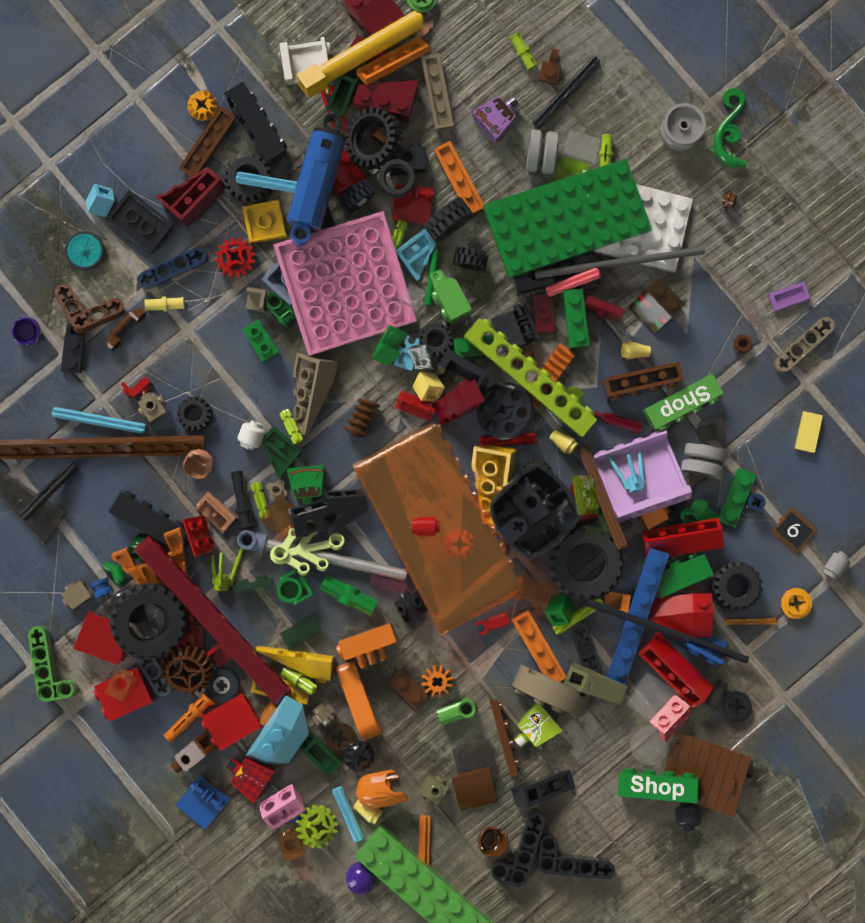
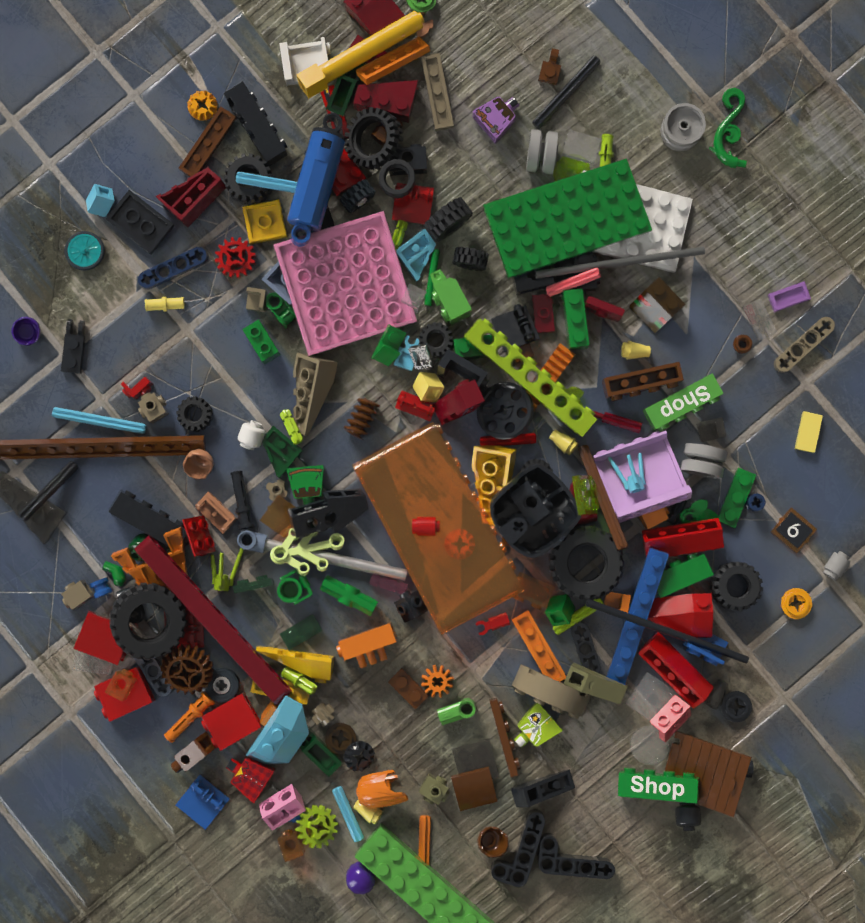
(49, 663): bright green beam -> none
(81, 315): reddish brown beam -> none
(136, 315): reddish brown bar -> none
(219, 655): red panel -> none
(260, 498): lime axle -> none
(358, 701): orange beam -> none
(458, 176): orange plate -> none
(523, 51): lime pin -> none
(729, 200): reddish brown plate -> none
(751, 621): light orange piece -> none

